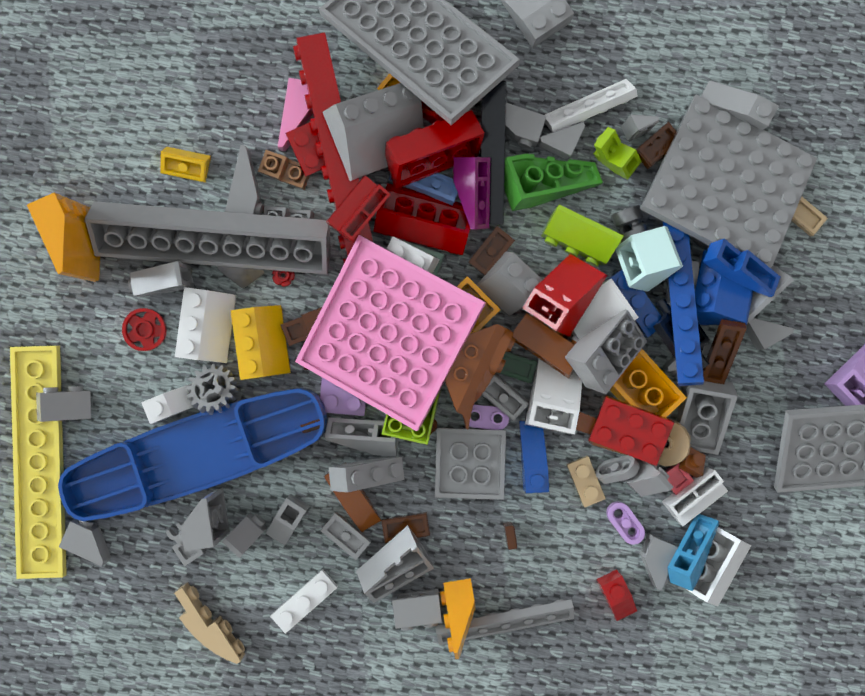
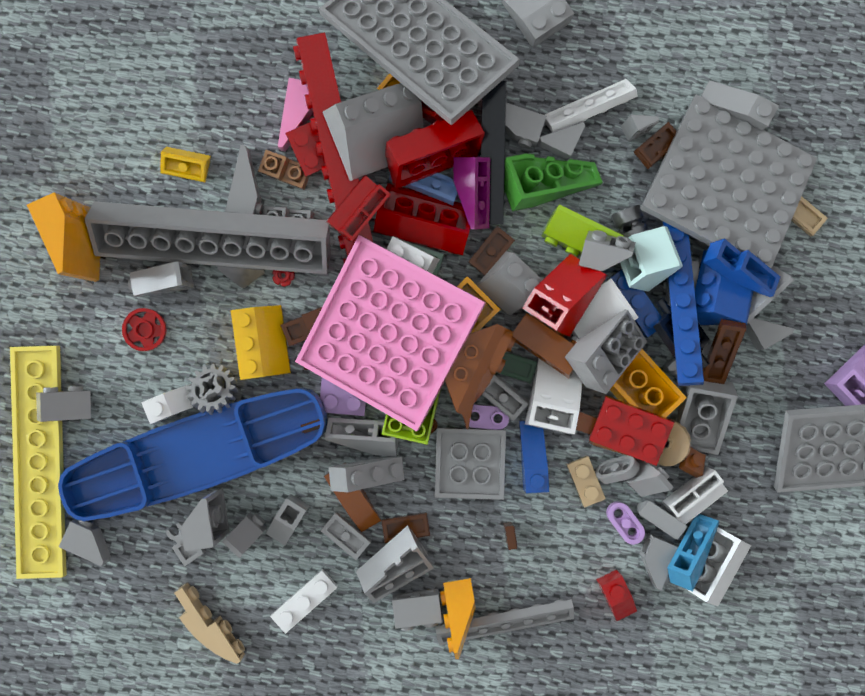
(205, 325): white slope -> none
(605, 251): none -> light grey slope
(615, 155): lime brick -> none
(661, 519): none -> light grey slope
(678, 478): coral plate -> none

